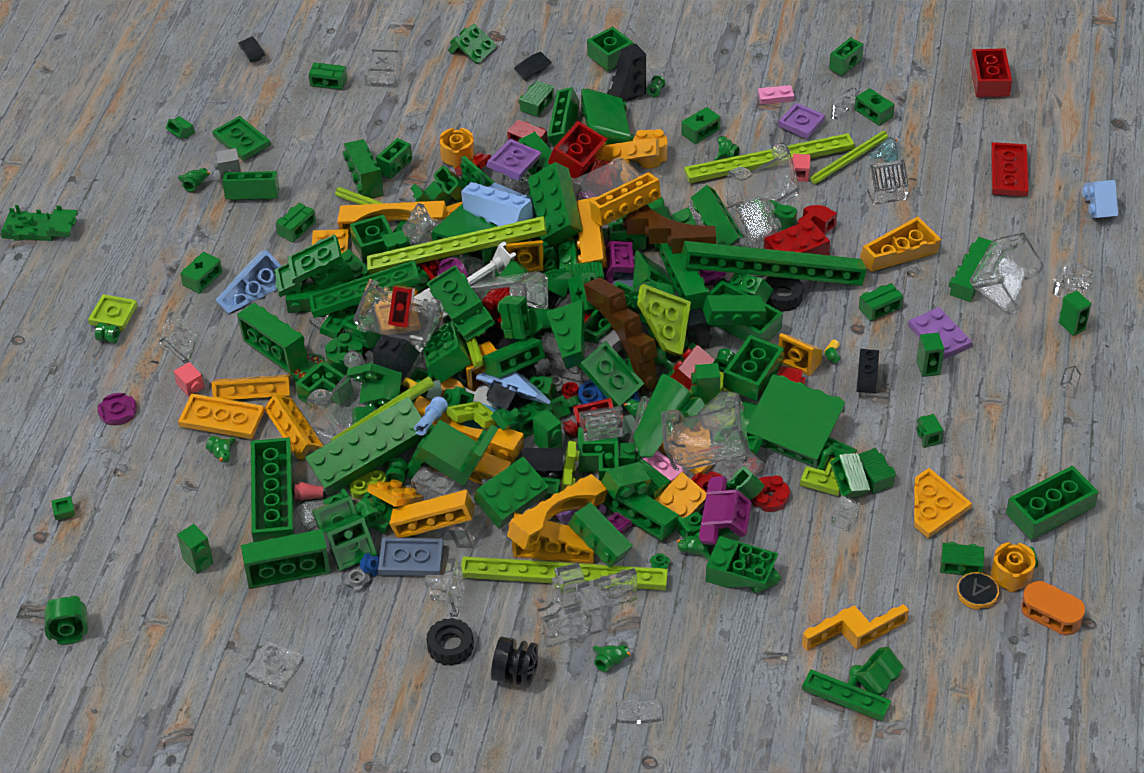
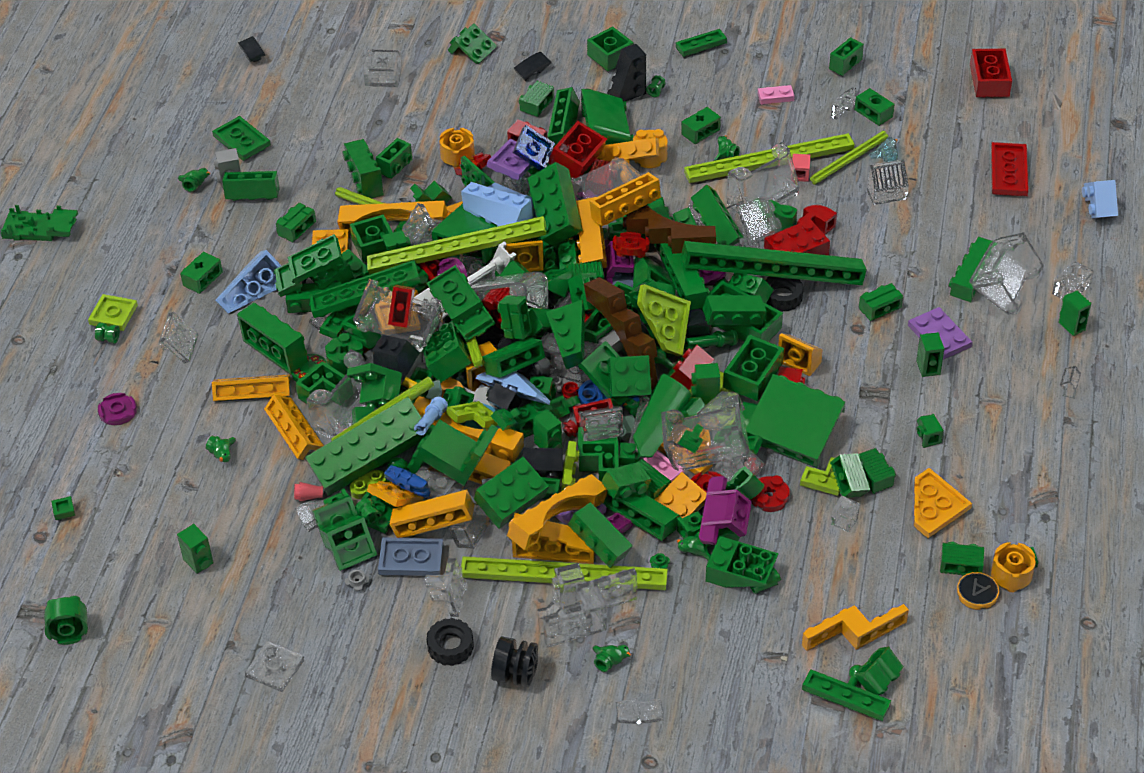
(180, 127): green piece -> none
(189, 379): coral brick -> none
(221, 416): light orange plate -> none
(272, 489): green brick -> none
(285, 559): green brick -> none
(327, 76): green brick -> none
(369, 564): blue plate -> none
(407, 481): none -> blue hinge
(450, 182): green brick -> none
(533, 148): none -> clear blue hinge
(629, 376): none -> green brick
(630, 245): none -> red plate
(691, 440): none -> green plate
(701, 42): none -> green plate
(718, 340): none -> green pin
(723, 358): green wheel -> none
(801, 120): medium lavender plate -> none
(831, 353): green arm -> none
(833, 448): green plate -> none
(867, 371): black brick -> none
(901, 245): light orange wedge -> none
(1052, 502): green brick -> none
(1052, 608): orange brick -> none

